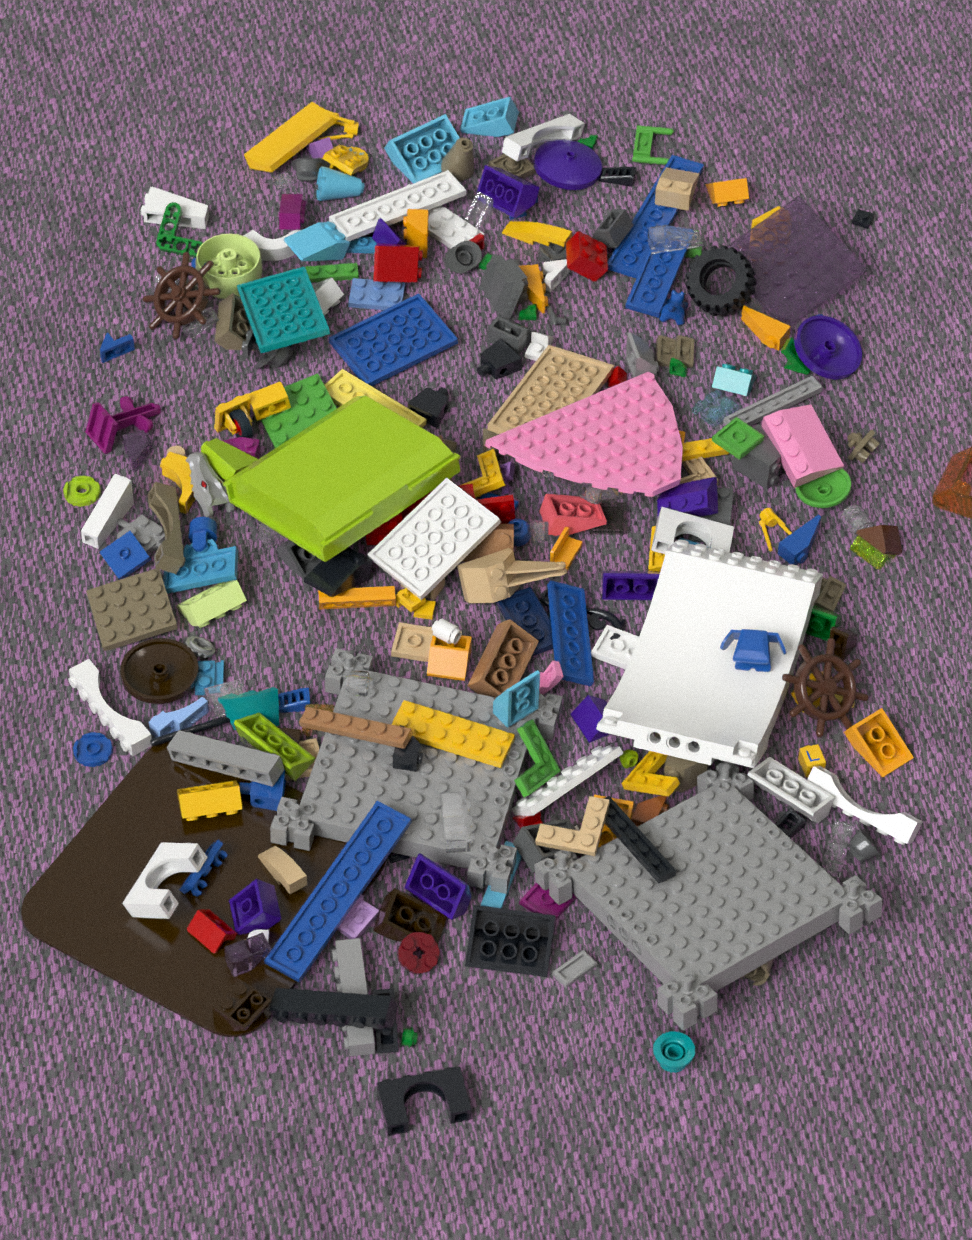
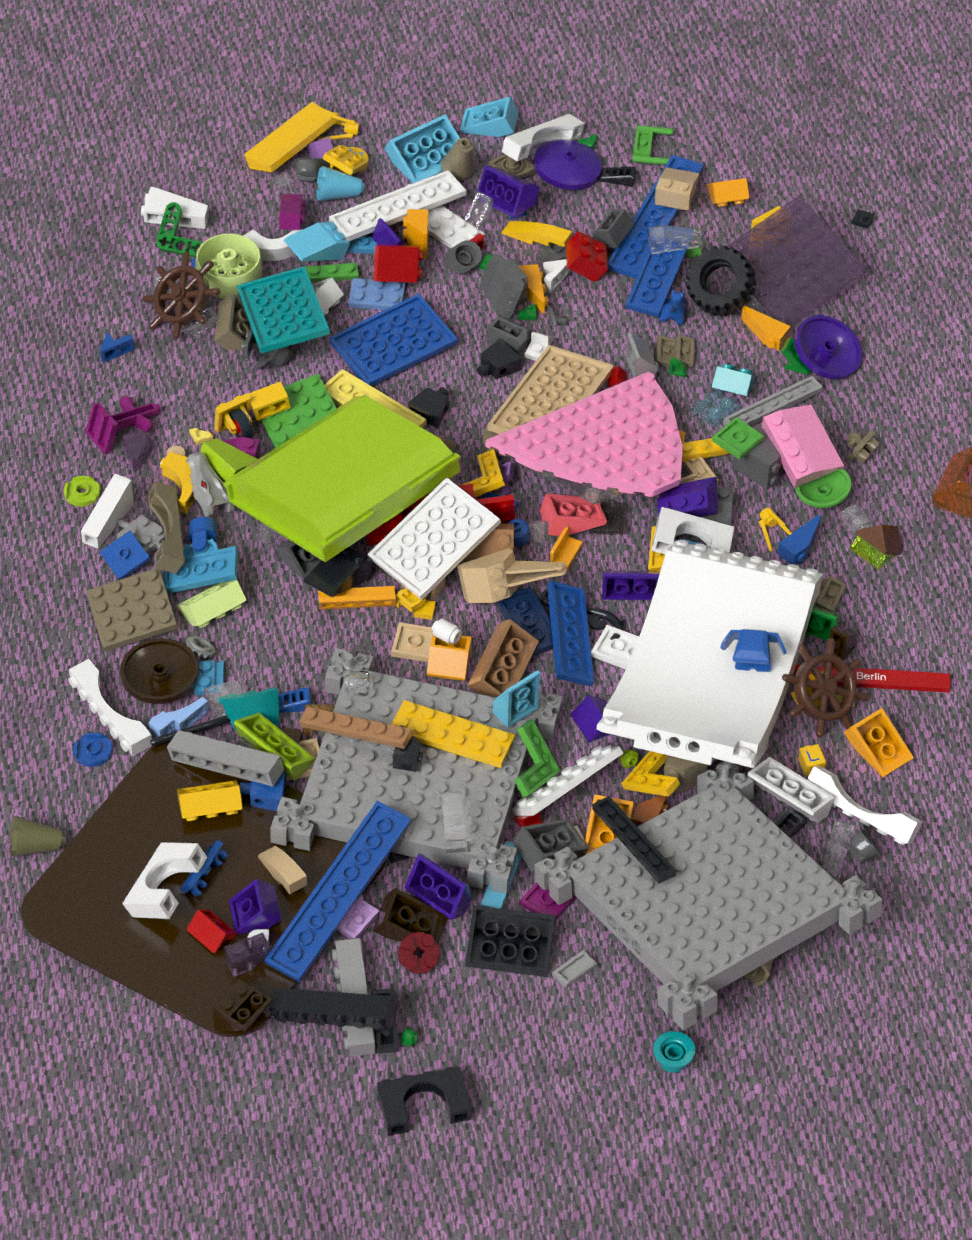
(33, 837): none -> olive cone
(200, 436): none -> light yellow tile
(550, 677): bright pink slope -> none
(582, 841): tan plate -> none
(896, 679): none -> red tile

